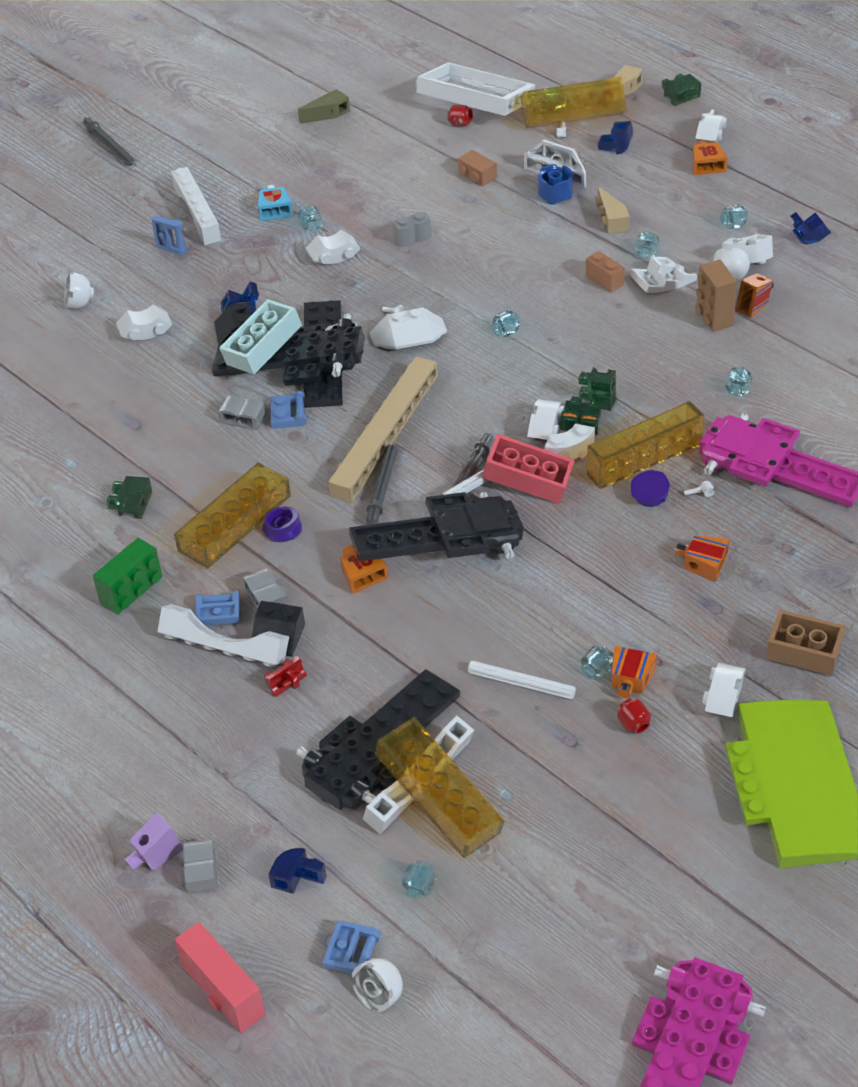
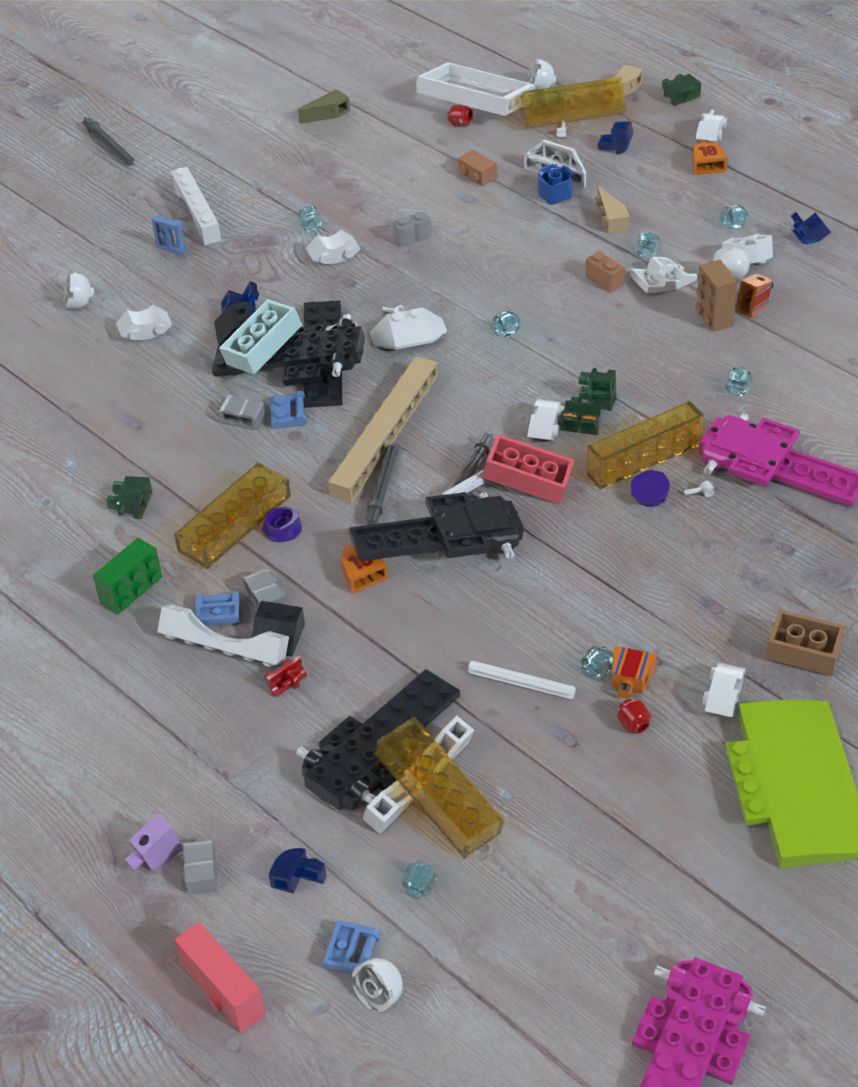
(274, 203): medium azure torso -> none
(542, 75): none -> white cylinder
(573, 442): white brick -> none
(704, 555): orange torso -> none

